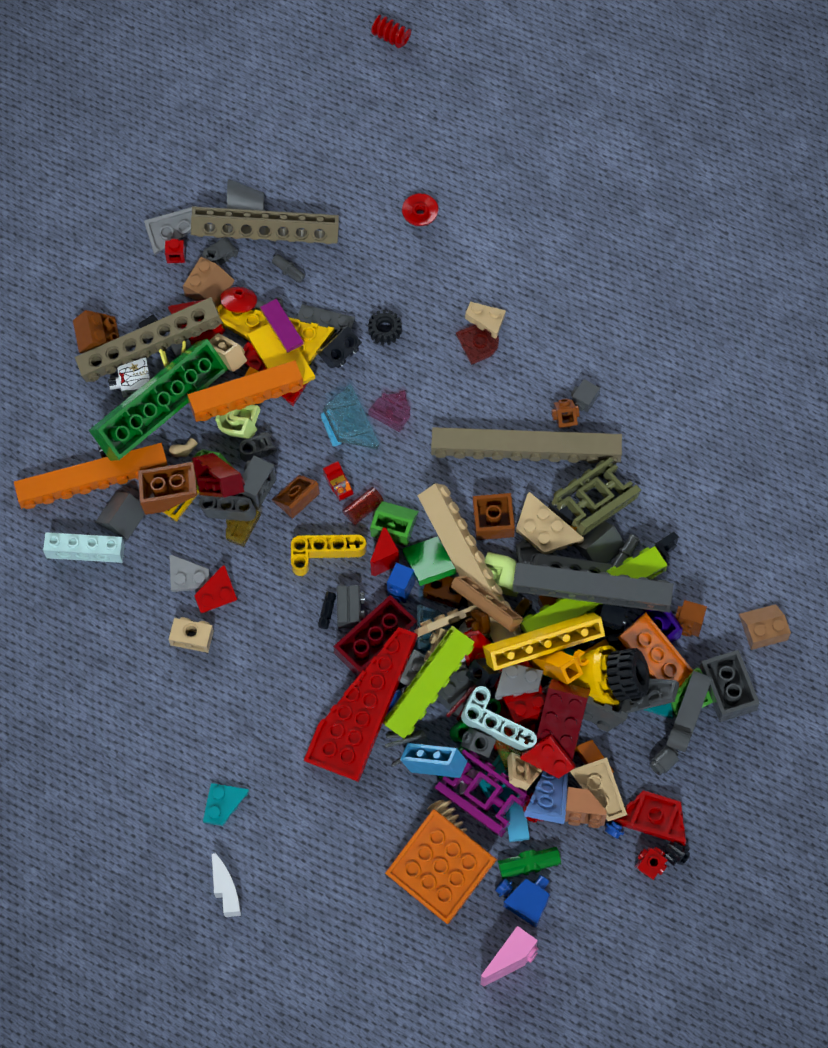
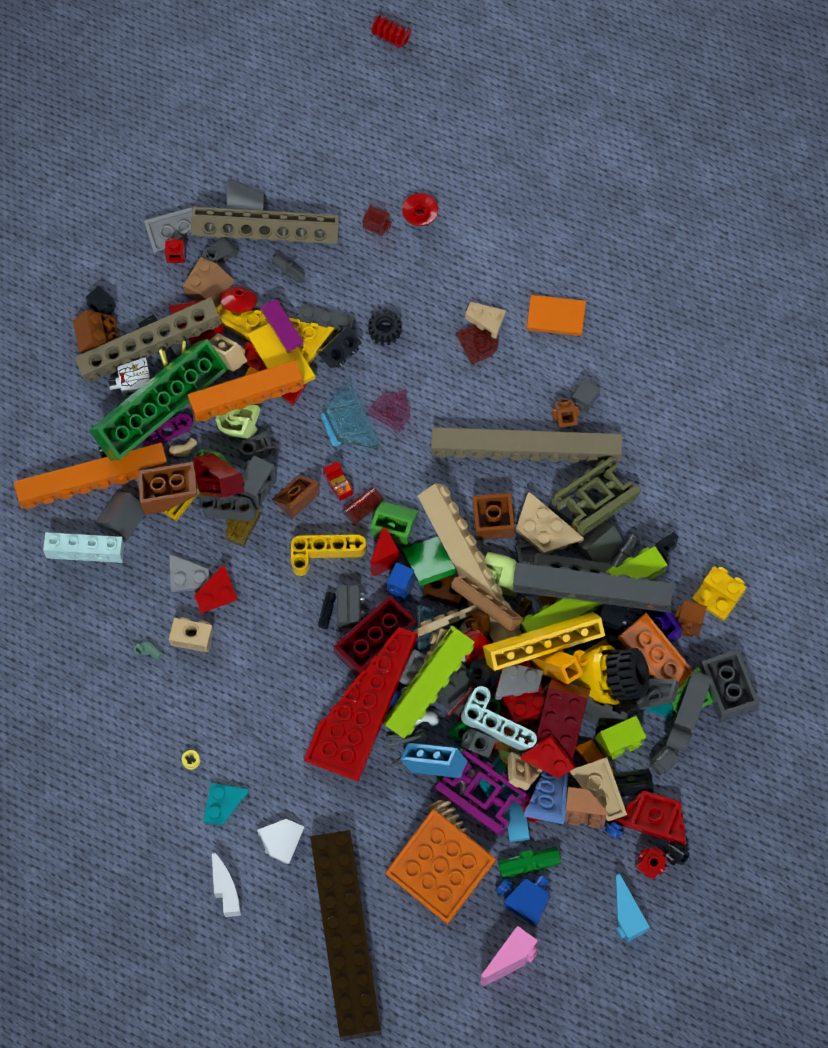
(100, 301): none -> black brick
(148, 648): none -> sand green arm
(169, 424): none -> magenta beam
(196, 757): none -> light yellow bush
(281, 839): none -> white slope
(345, 936): none -> dark brown brick
(376, 221): none -> clear red brick
(430, 717): none -> white arm
(556, 315): none -> orange tile
(621, 737): none -> lime brick
(629, 917): none -> medium azure slope
(634, 783): none -> black slope
(720, 592): none -> yellow plate
(765, 626): medium nougat slope -> none

